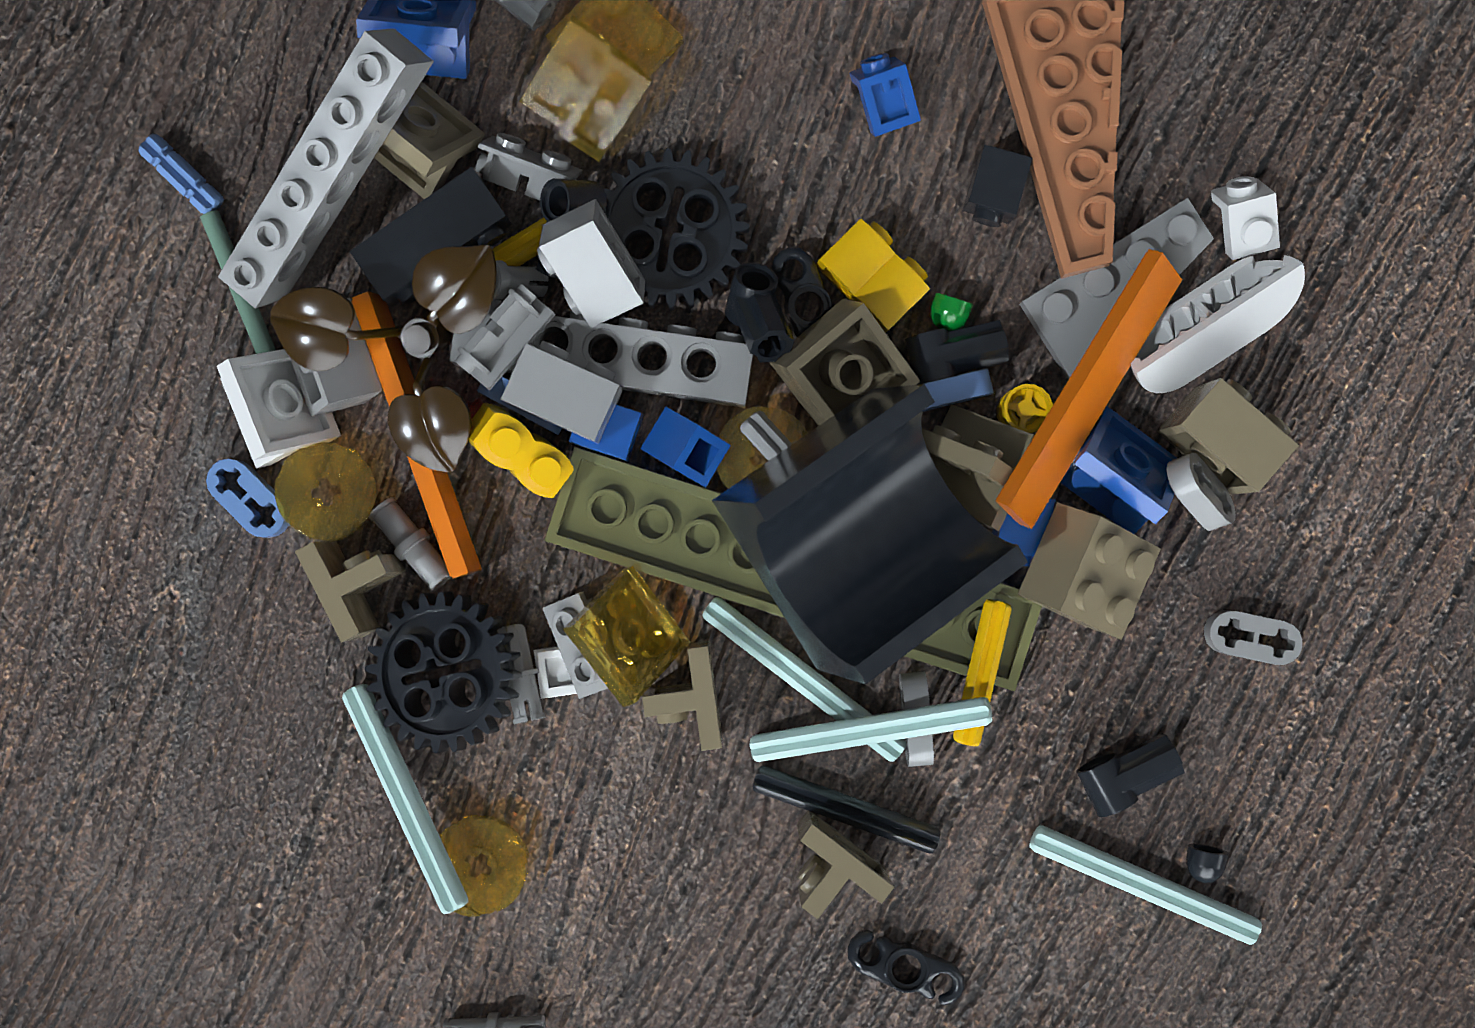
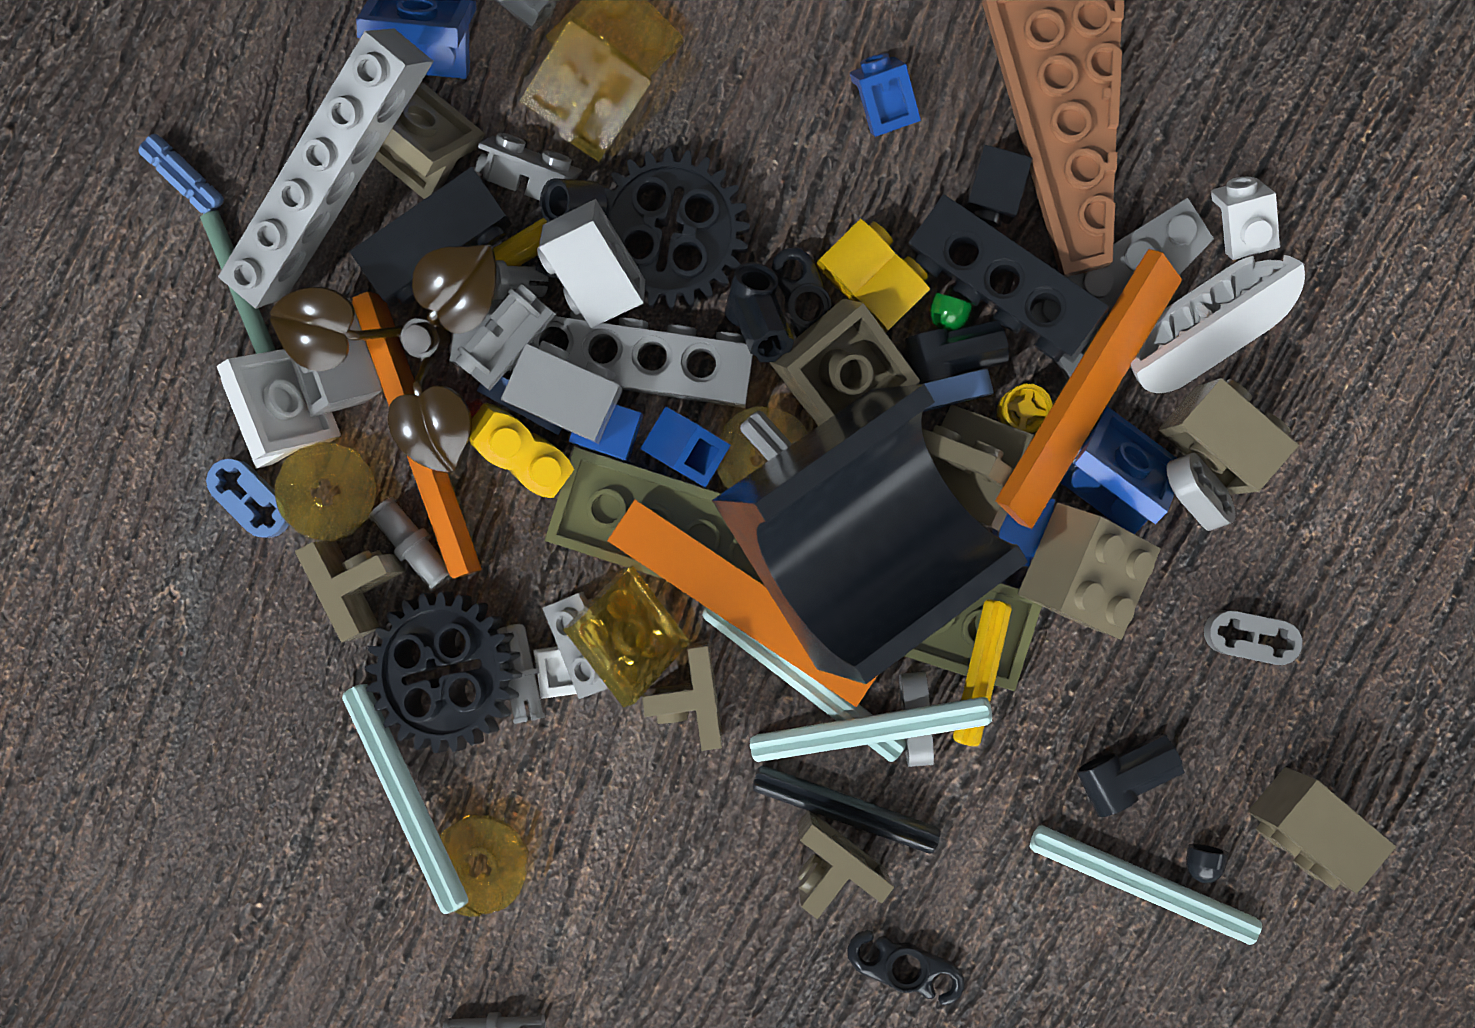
(721, 589): none -> orange tile
(953, 226): none -> black brick
(1320, 831): none -> dark tan brick

